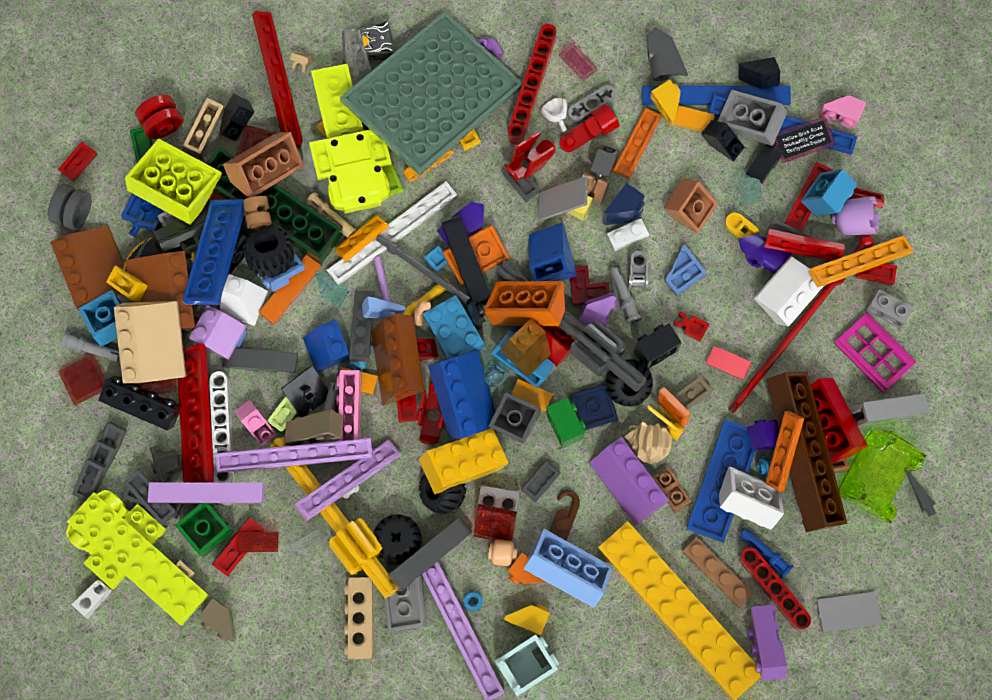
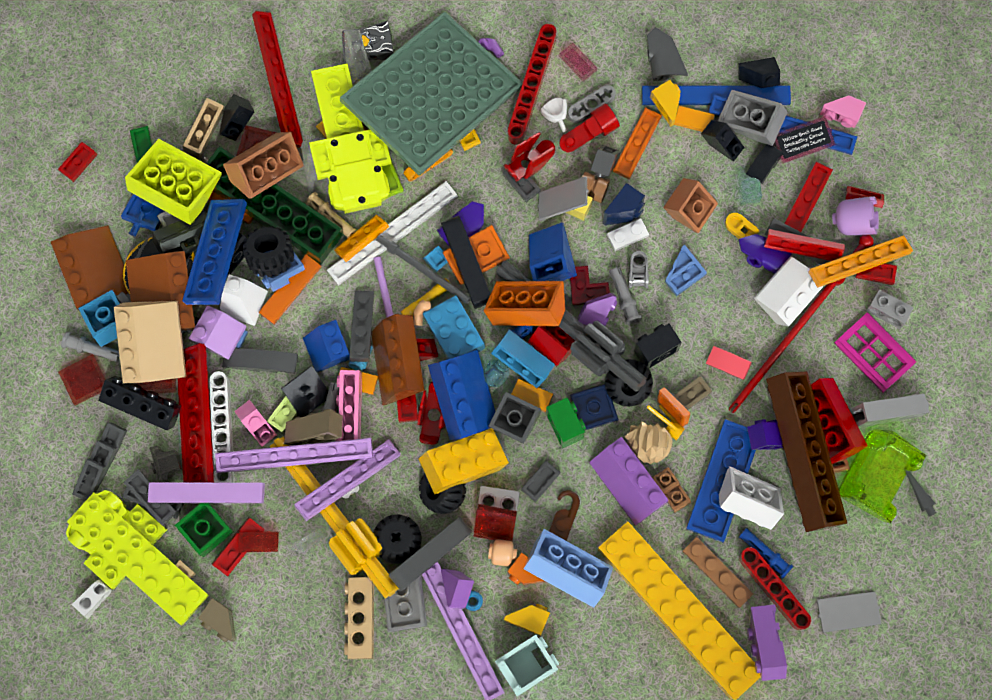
(69, 207): dark grey wheel -> none
(127, 284): yellow slope -> none
(159, 117): red wheel -> none
(257, 212): medium nougat wheel -> none
(301, 58): tan tile -> none
(331, 291): clear light blue slope -> none
(379, 308): light blue slope -> none
(457, 588): none -> medium lavender slope
(476, 314): black slope -> none
(527, 347): pearl gold slope -> none
(693, 327): red plate -> none
(763, 466): dark azure plate -> none
(784, 451): orange tile -> none
(829, 192): dark azure brick -> none

